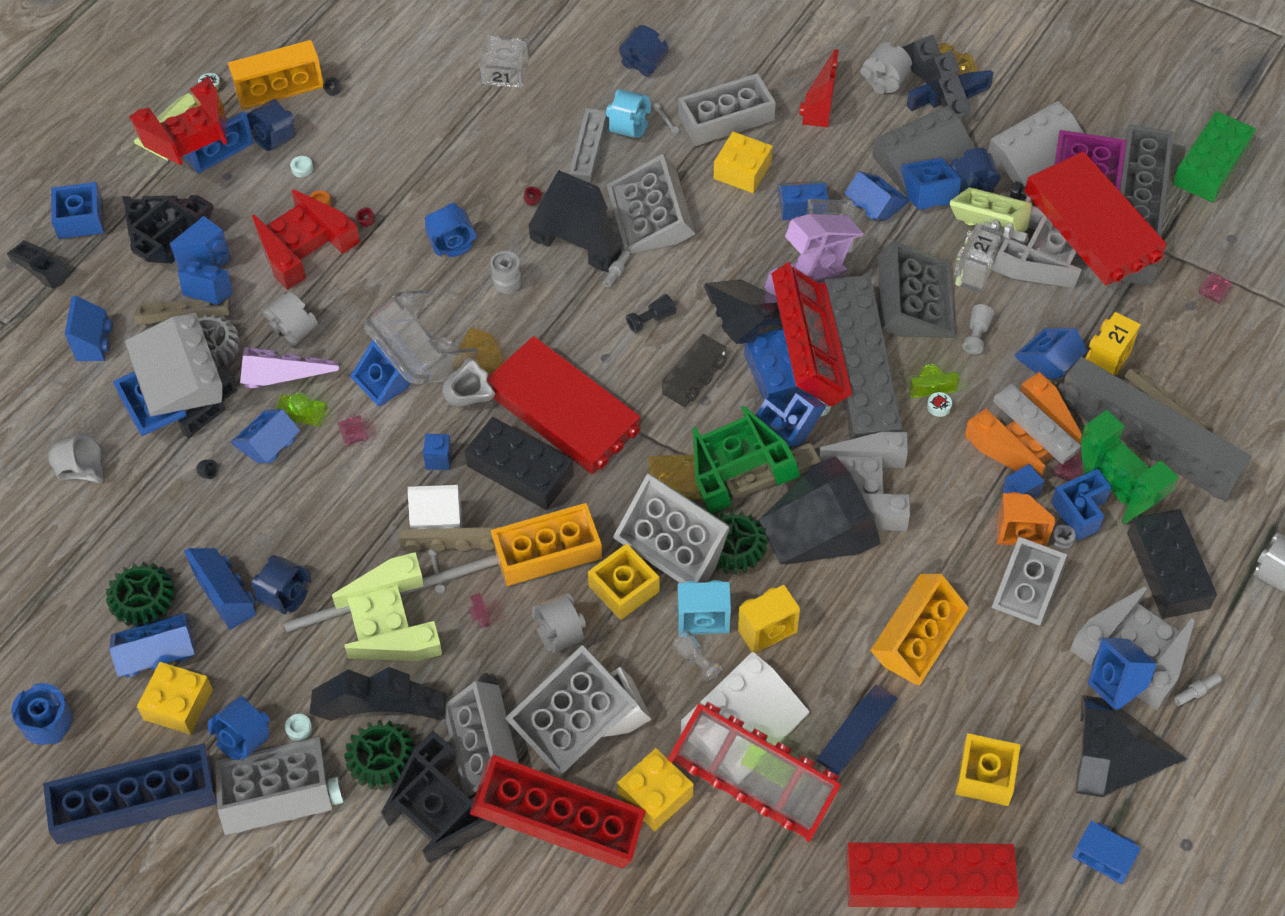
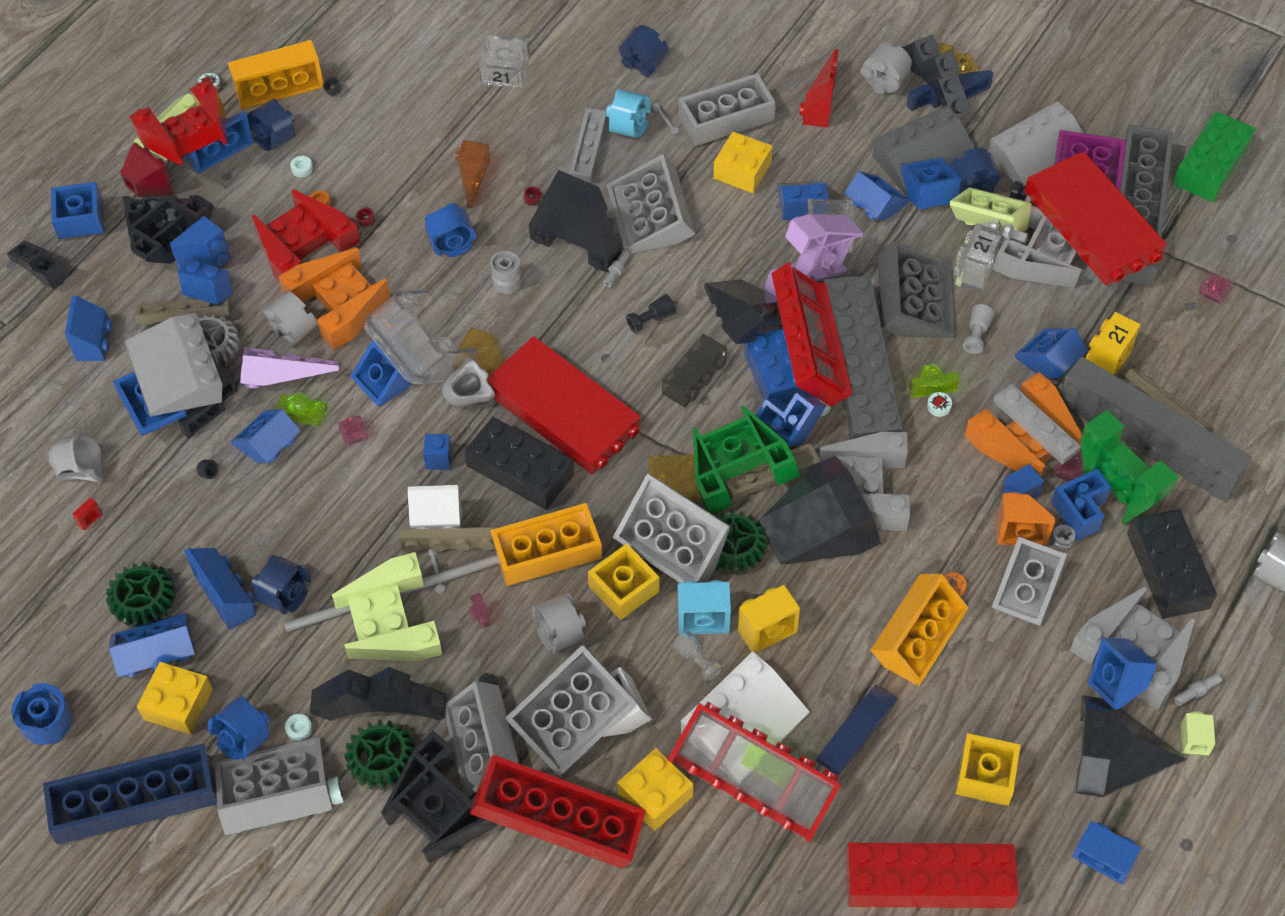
(87, 514): none -> red tile
(145, 173): none -> dark red slope
(340, 290): none -> orange wedge
(472, 164): none -> clear orange slope
(957, 581): none -> orange tile
(1197, 733): none -> yellowish green brick

